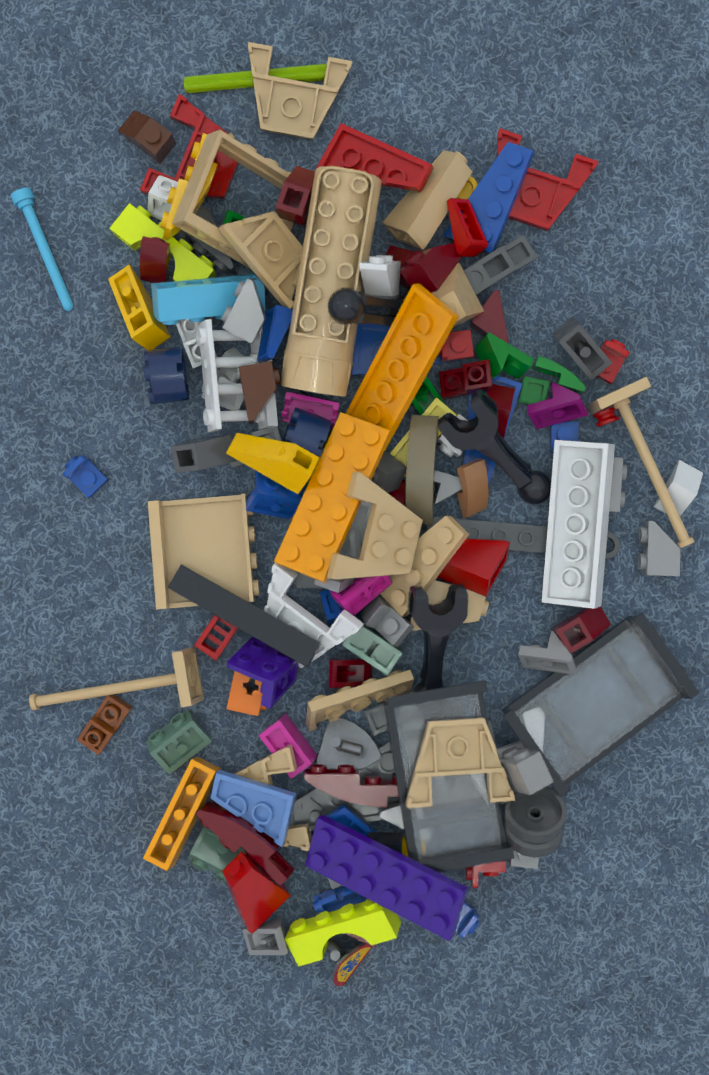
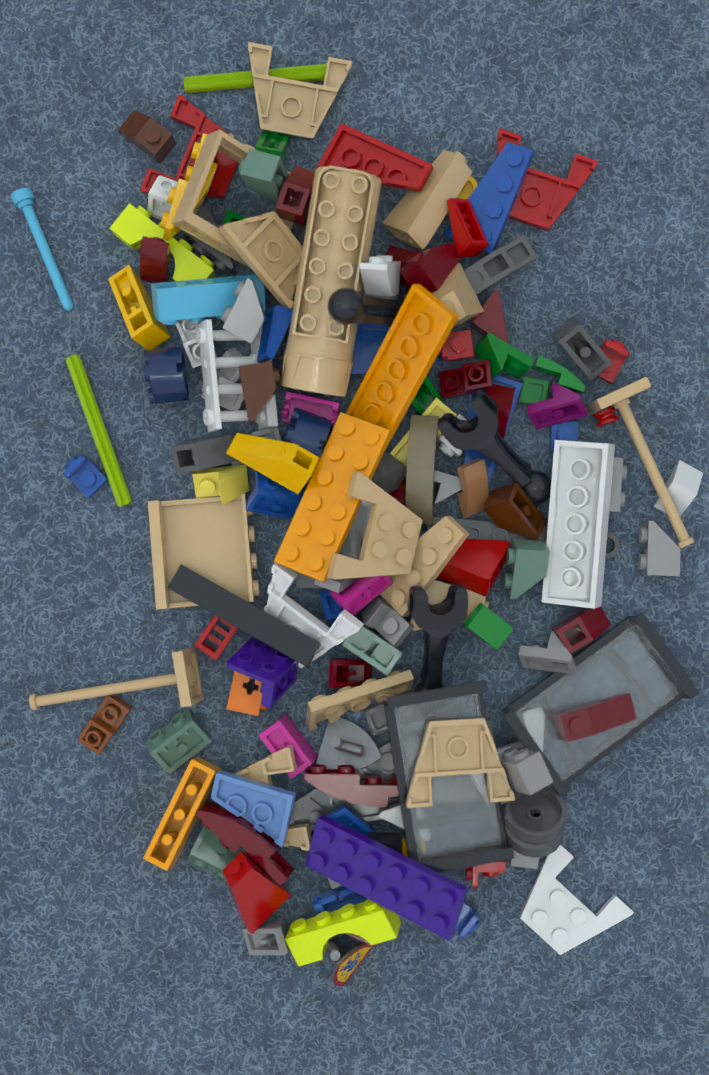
(98, 430): none -> lime axle
(225, 482): none -> light yellow slope
(263, 173): none -> sand green slope
(273, 144): none -> green slope
(488, 626): none -> green slope
(514, 511): none -> reddish brown slope
(526, 565): none -> sand green slope
(559, 914): none -> white wing
(593, 717): none -> dark red slope

